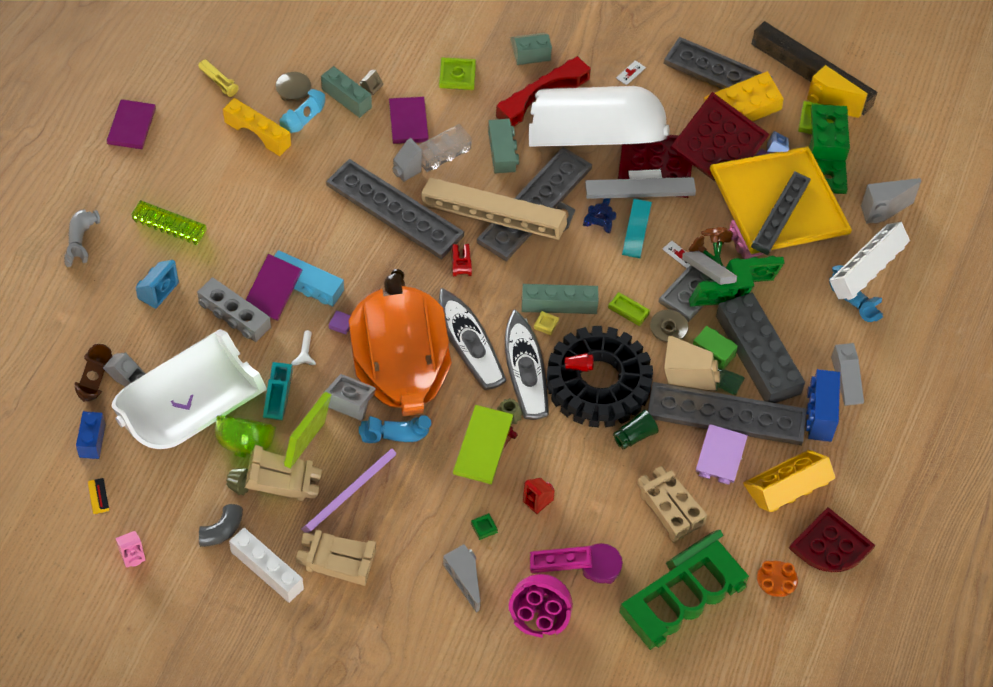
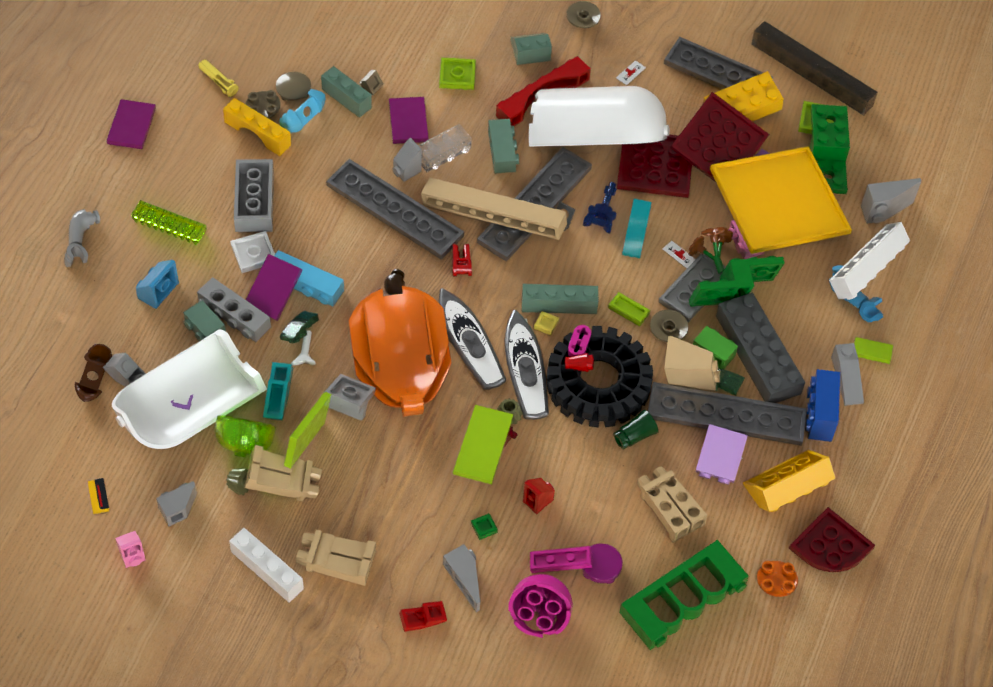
(90, 435): blue brick -> none
(177, 503): none -> light grey slope
(202, 321): none -> sand green brick
(223, 528): dark grey cylinder -> none
(252, 251): none -> white tile
(254, 195): none -> light grey brick
(264, 102): none -> dark tan dish
(297, 327): none -> clear green slope
(340, 322): medium lavender tile -> none
(348, 491): lavender tile -> none
(396, 431): dark azure piece -> none
(423, 617): none -> red slope
(583, 14): none -> dark tan dish
(583, 343): none -> dark pink beam
(640, 188): light grey tile -> none
(645, 174): white sticker -> none
(694, 549): green tile -> none
(709, 267): light grey tile -> none
(777, 143): medium blue slope -> none
(780, 213): dark grey tile -> none
(833, 89): yellow slope -> none
(873, 350): none -> lime tile

